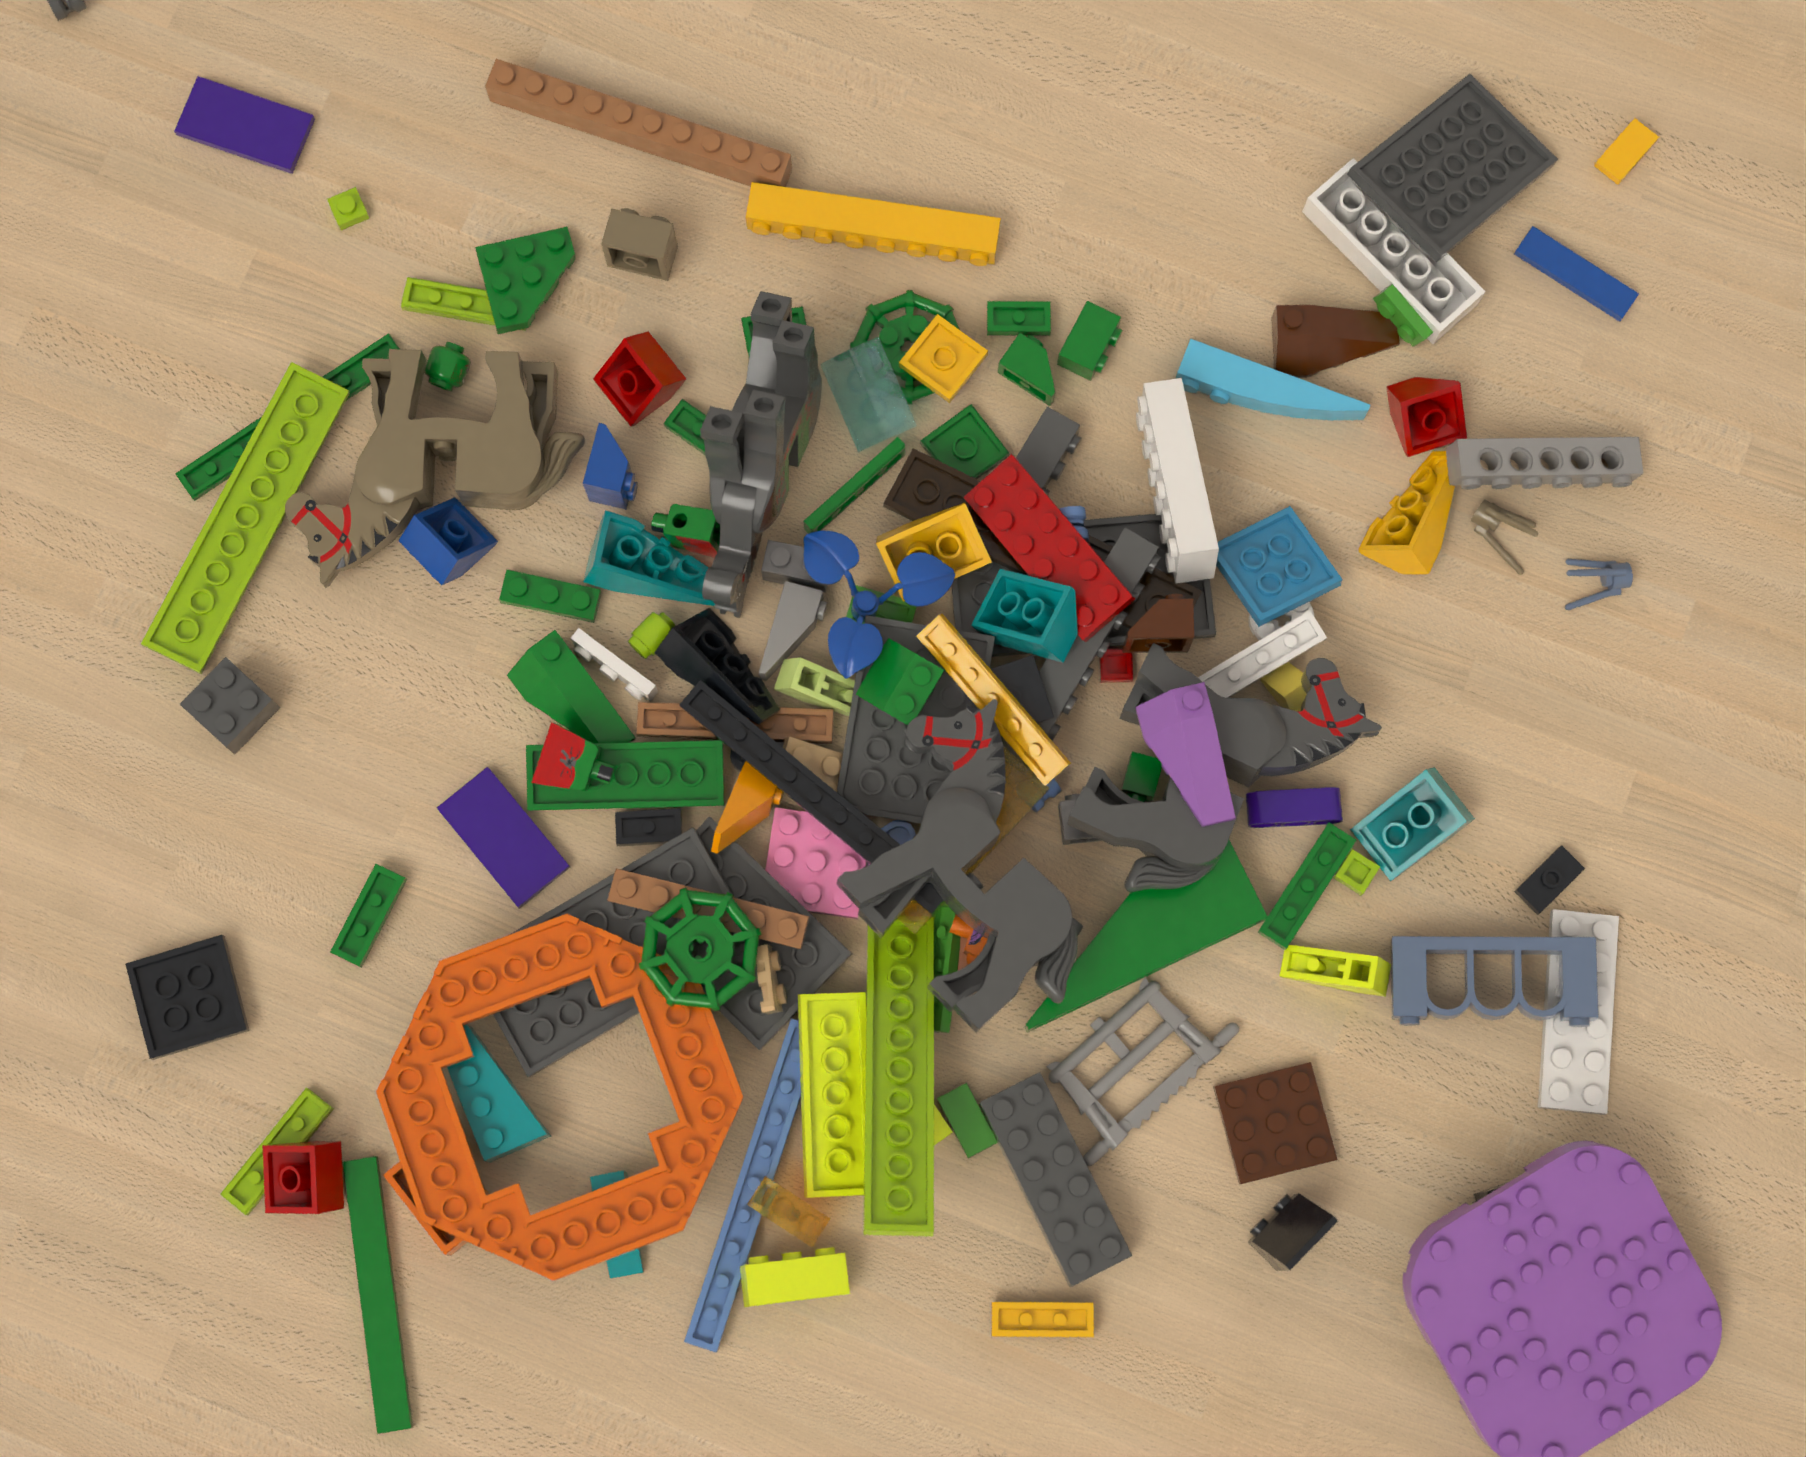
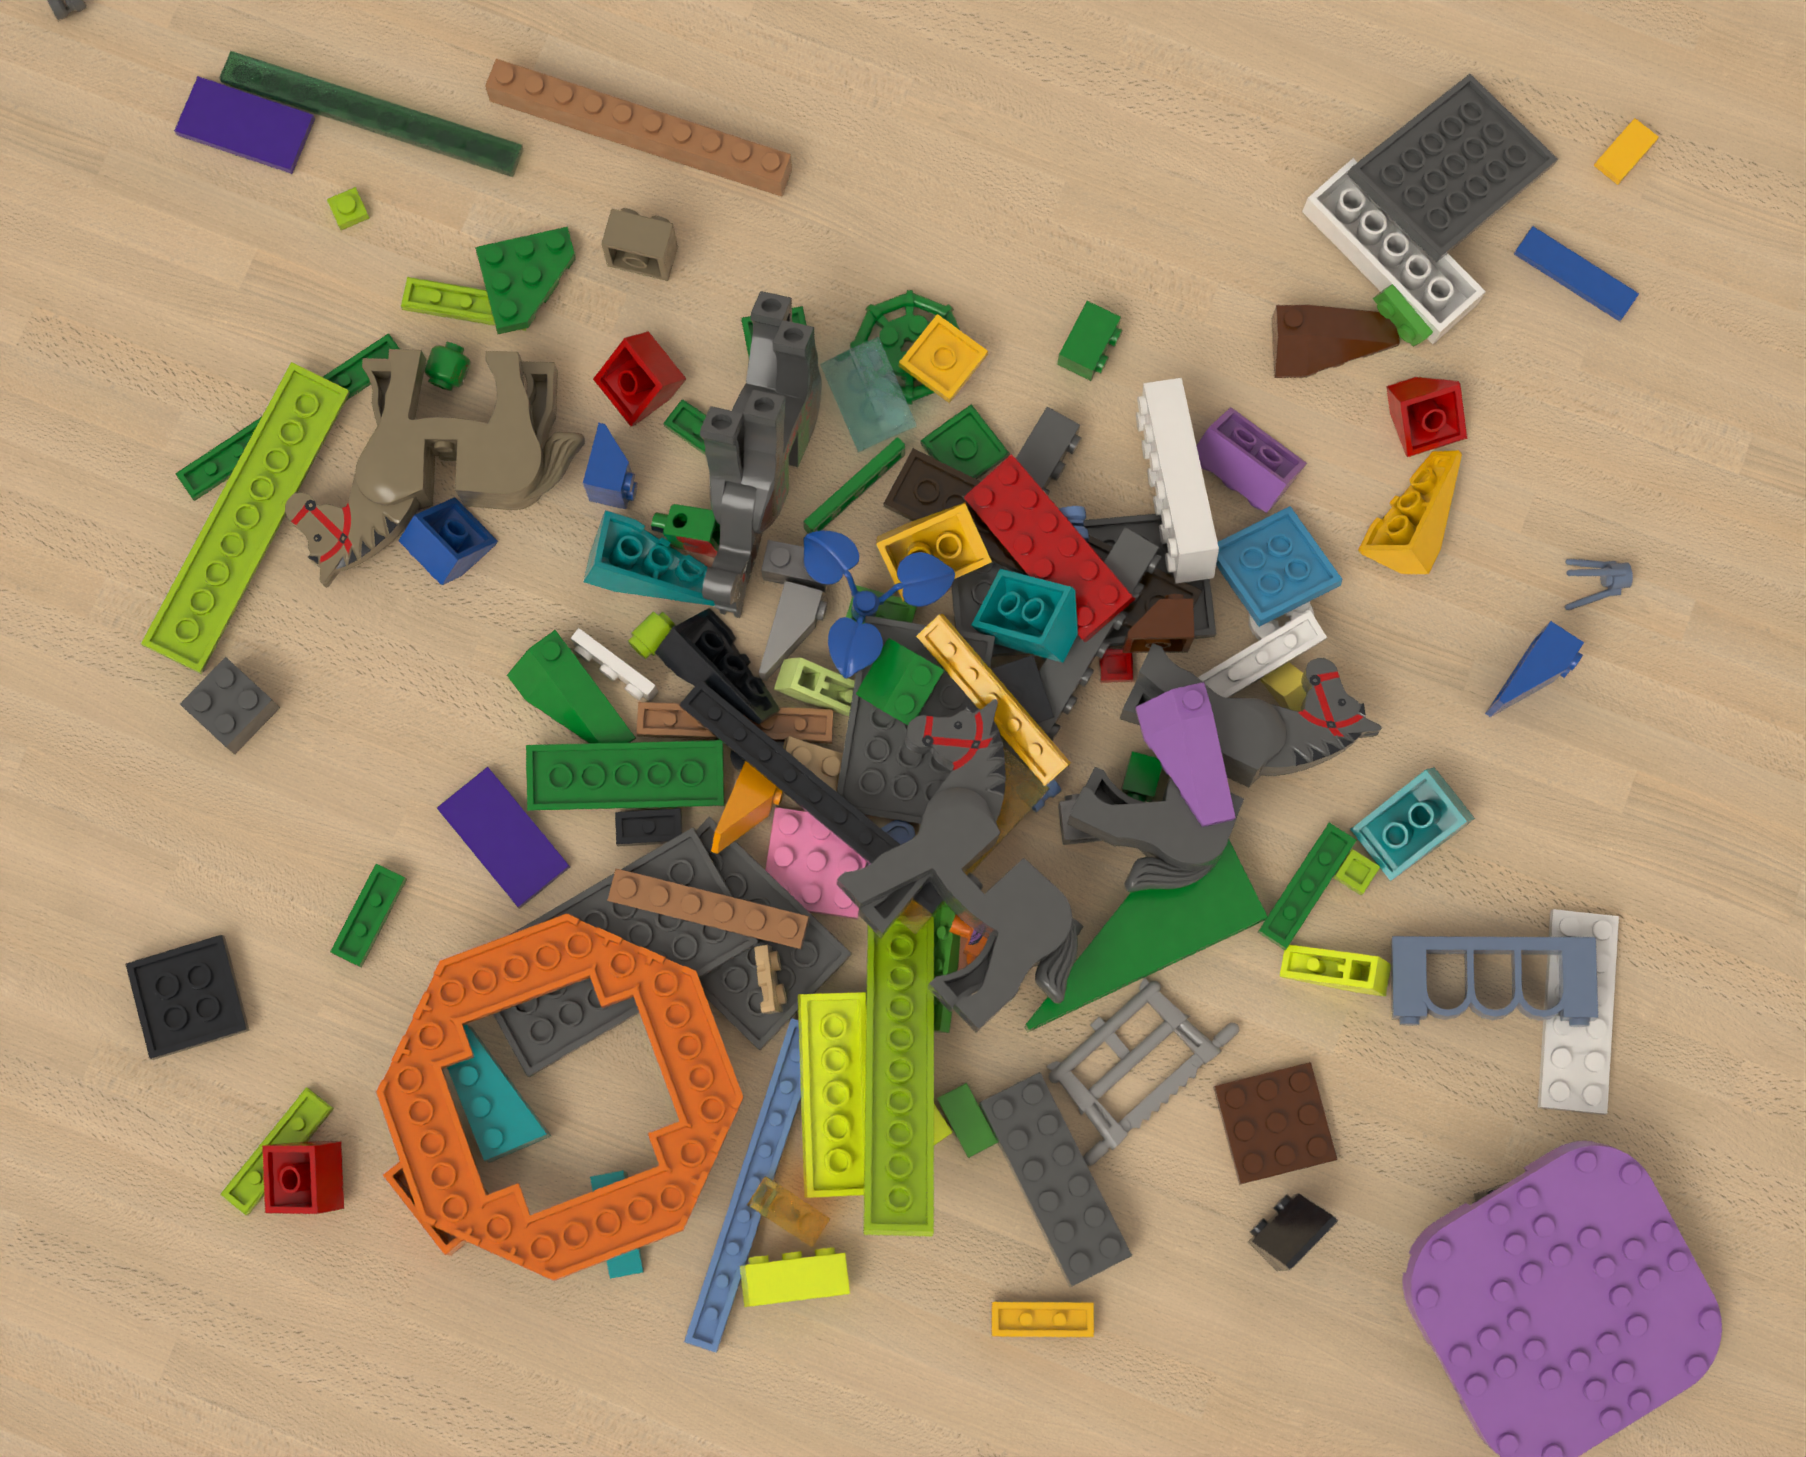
(371, 113): none -> clear green plate
(377, 1295): green tile -> none
(550, 596): green plate -> none
(570, 761): torso -> none
(719, 950): green plate -> none
(872, 224): yellow brick -> none
(1017, 317): green plate -> none
(1029, 367): green slope -> none
(1248, 459): none -> medium lavender slope
(1261, 388): medium azure slope -> none
(1294, 807): dark purple beam -> none
(1490, 516): dark tan plant -> none
(1548, 657): none -> blue slope
(1549, 880): black plate -> none
(1620, 453): light grey brick -> none

